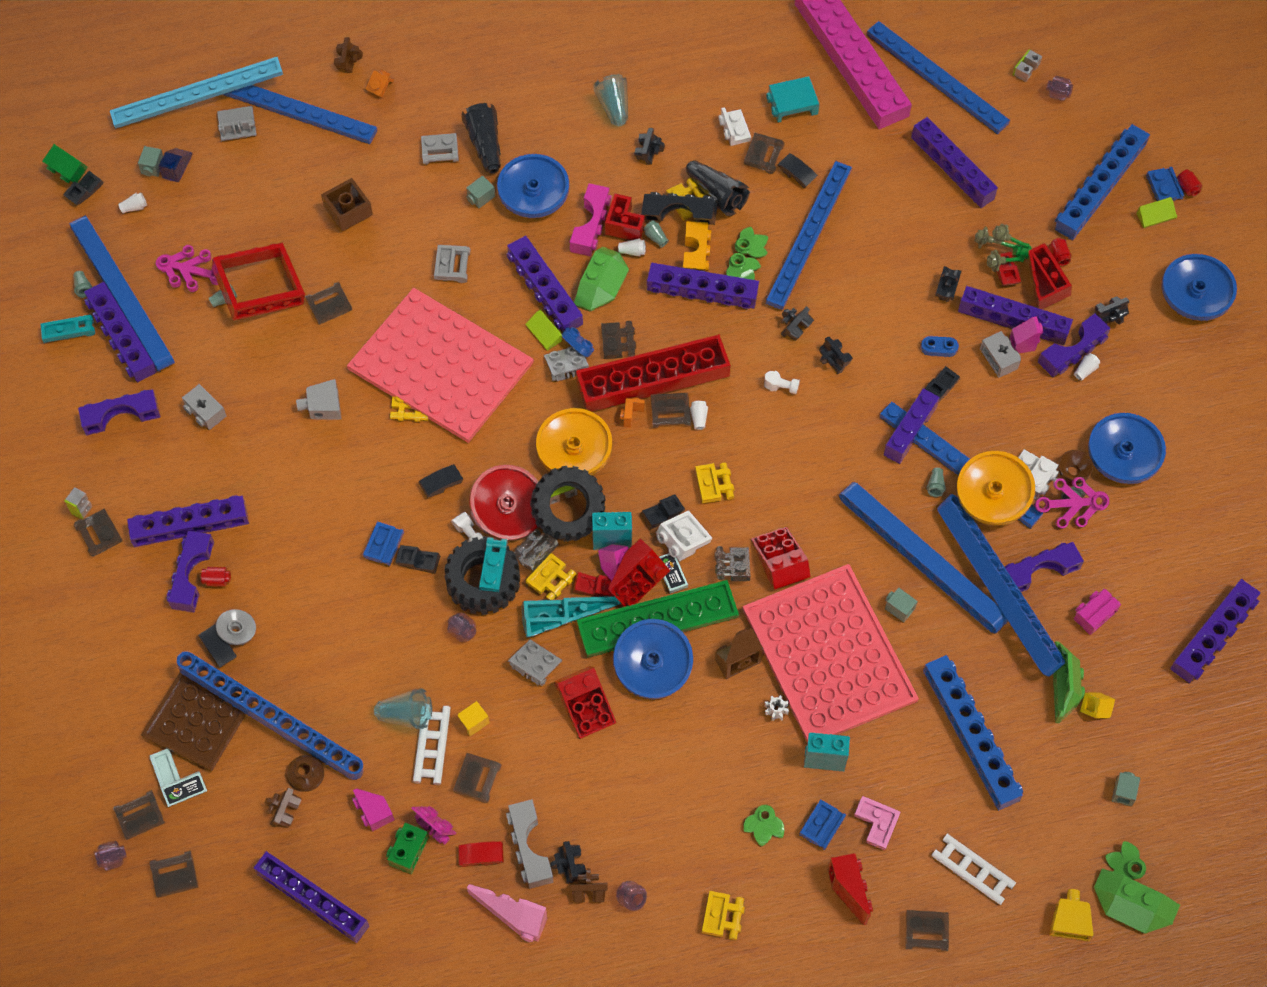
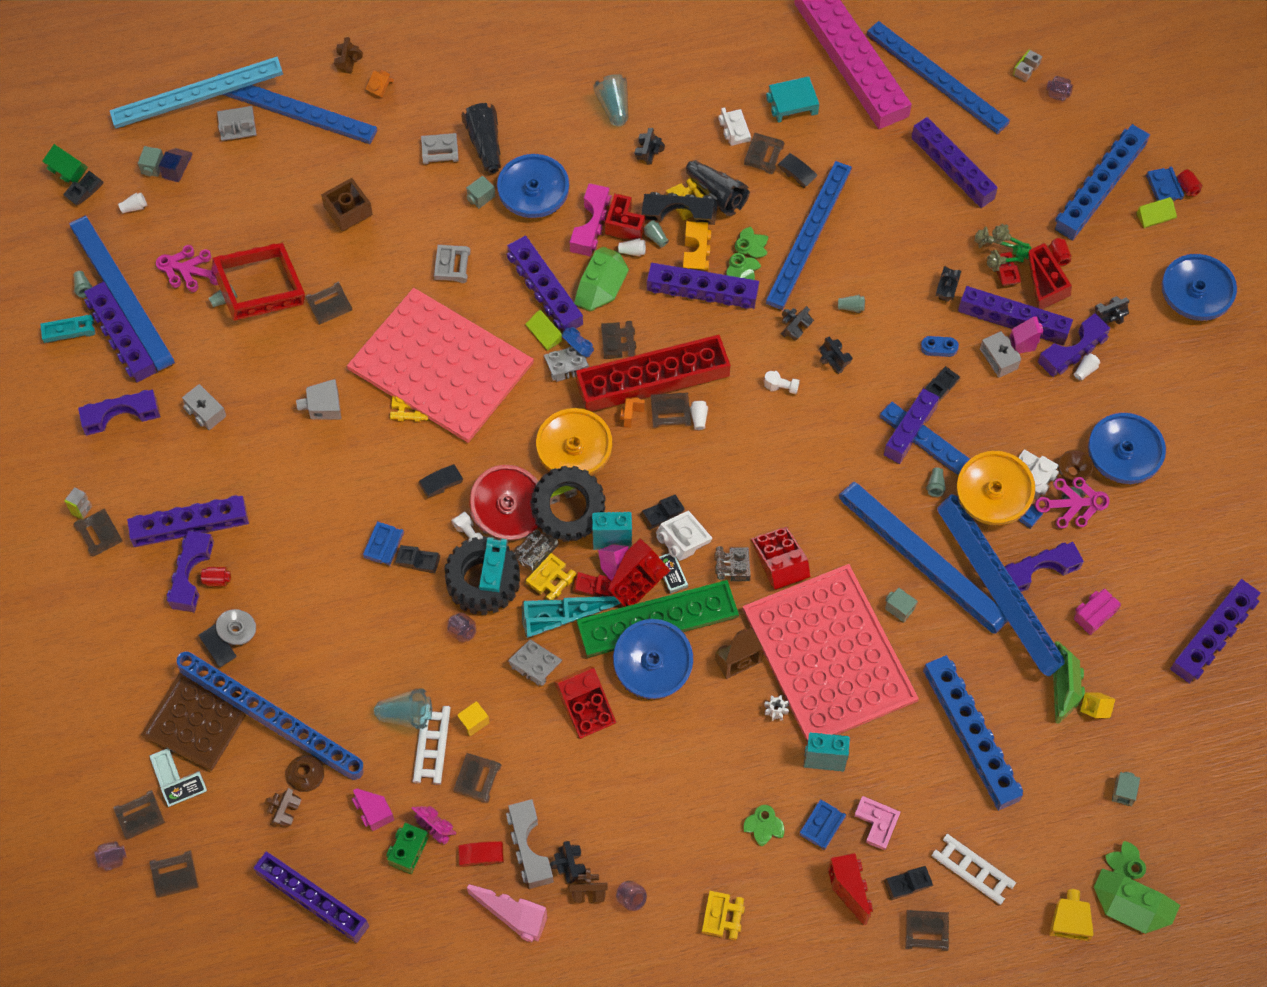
(708, 482): yellow plate -> none
(852, 303): none -> sand green cone
(908, 883): none -> black slope

